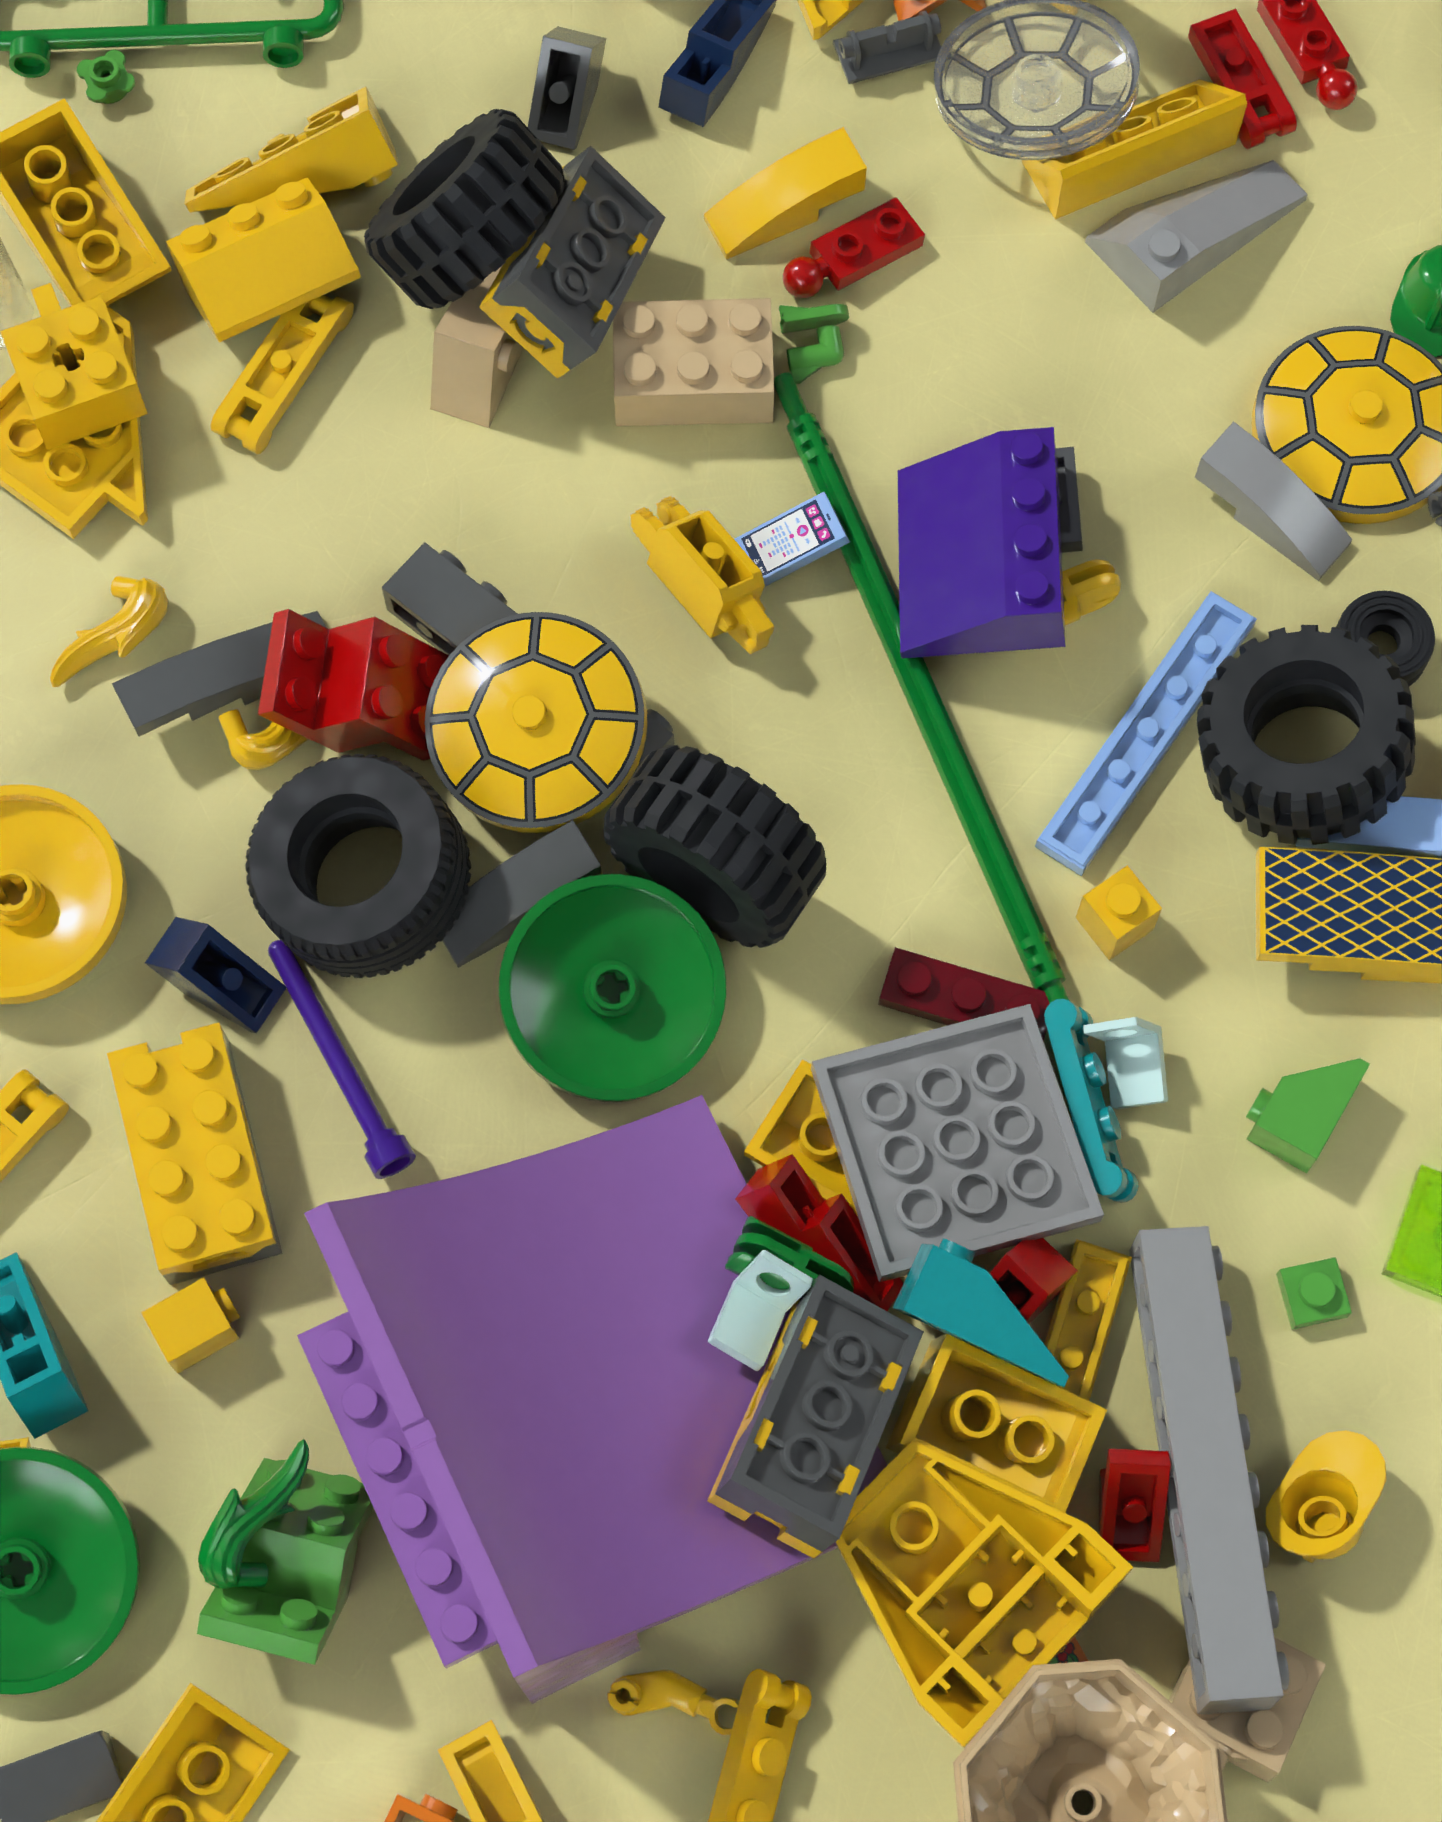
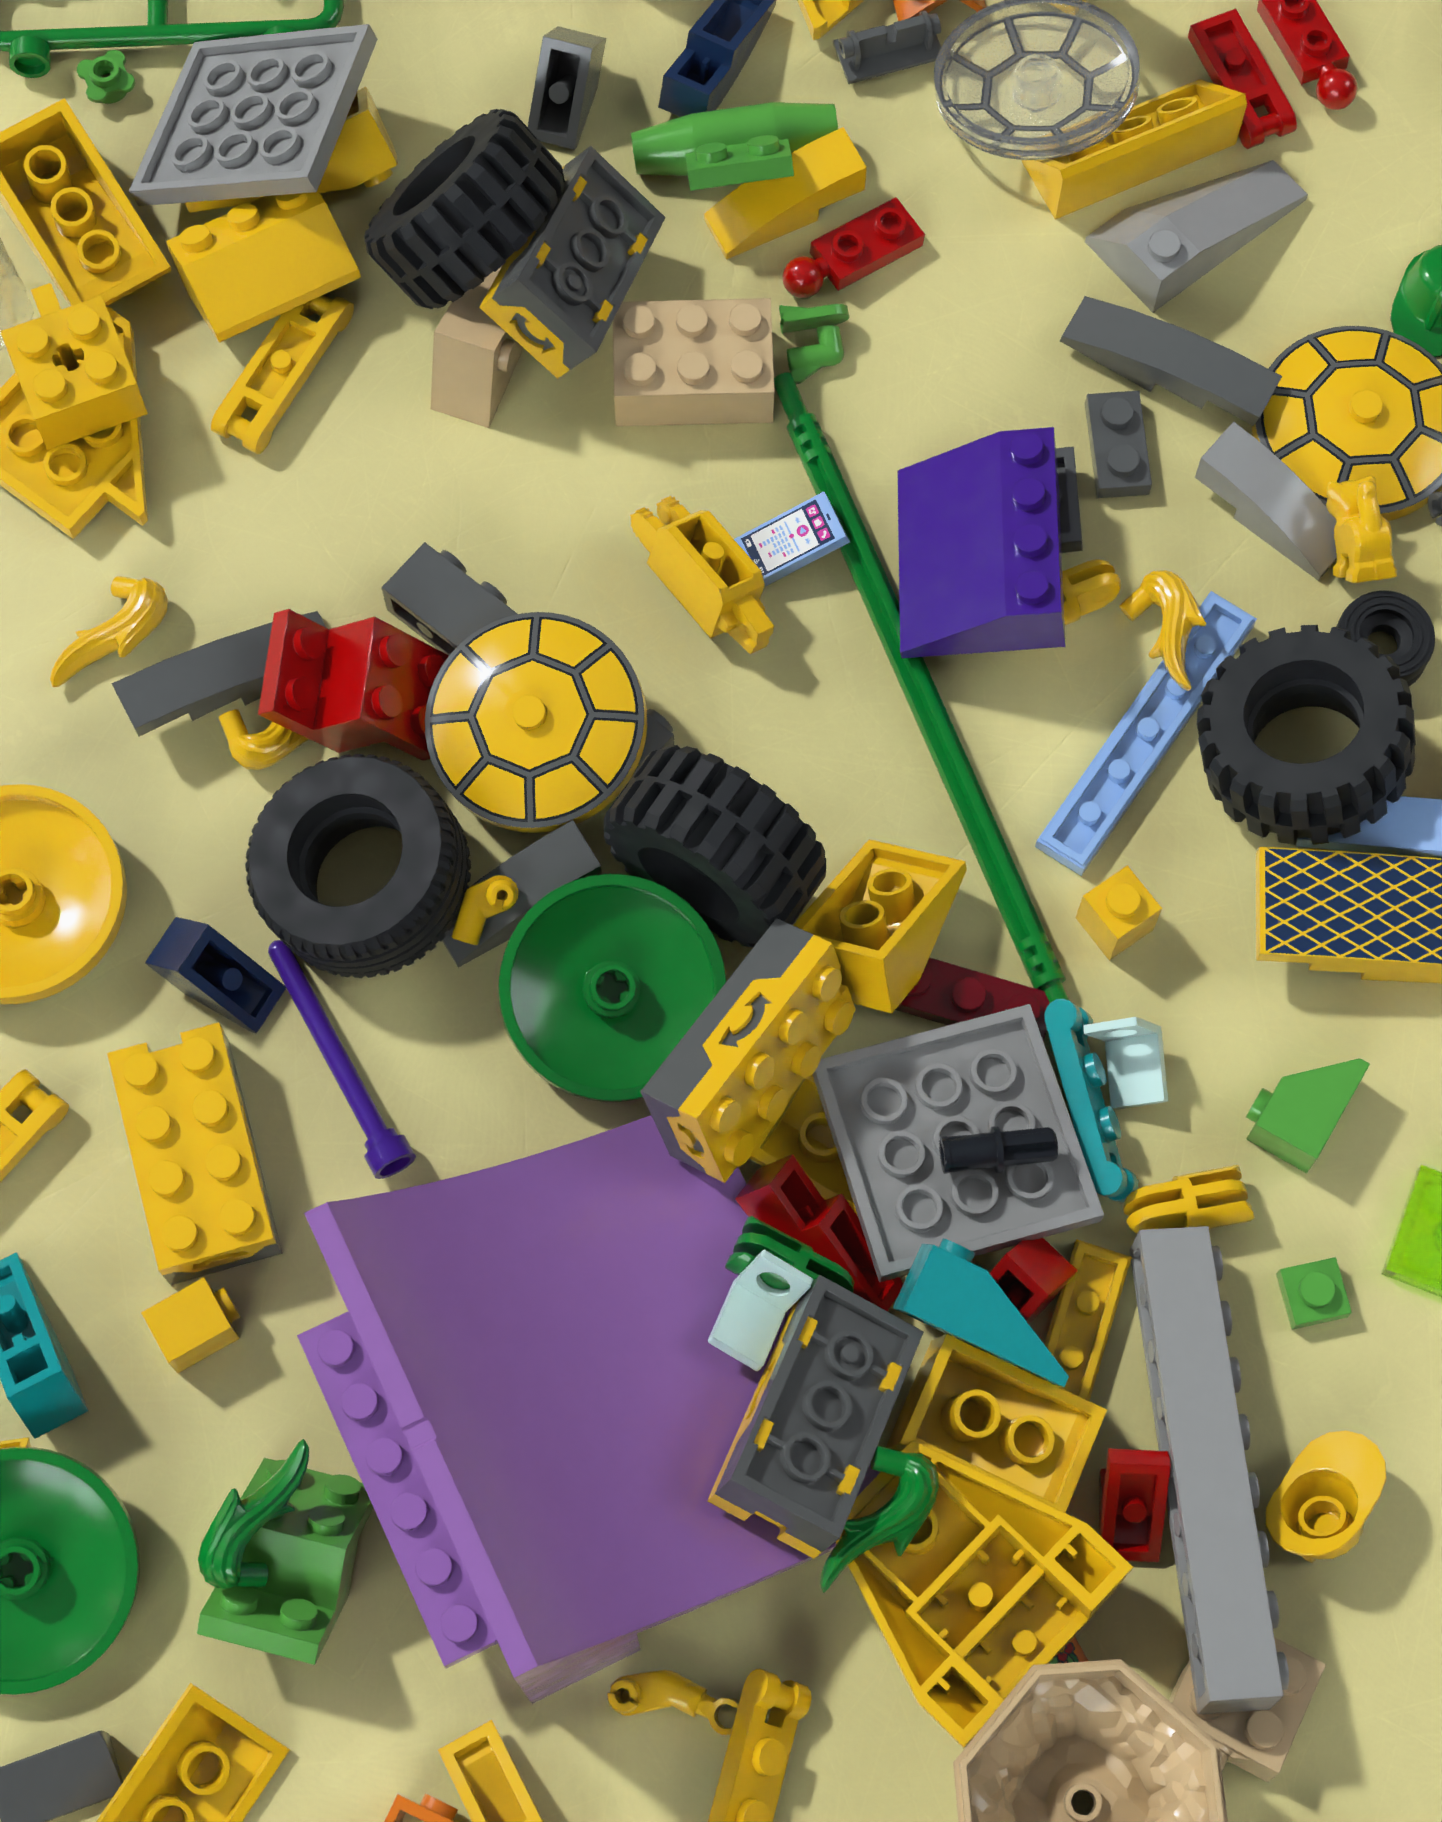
(254, 116): none -> light grey plate
(482, 902): none -> yellow arm
(732, 143): none -> bright green plate
(750, 1050): none -> yellow piece
(885, 918): none -> yellow slope
(894, 1521): none -> green piece
(997, 1149): none -> black axle
(1118, 444): none -> dark grey plate
(1172, 357): none -> dark grey slope
(1179, 616): none -> yellow piece
(1190, 1200): none -> yellow arm
(1360, 532): none -> yellow animal

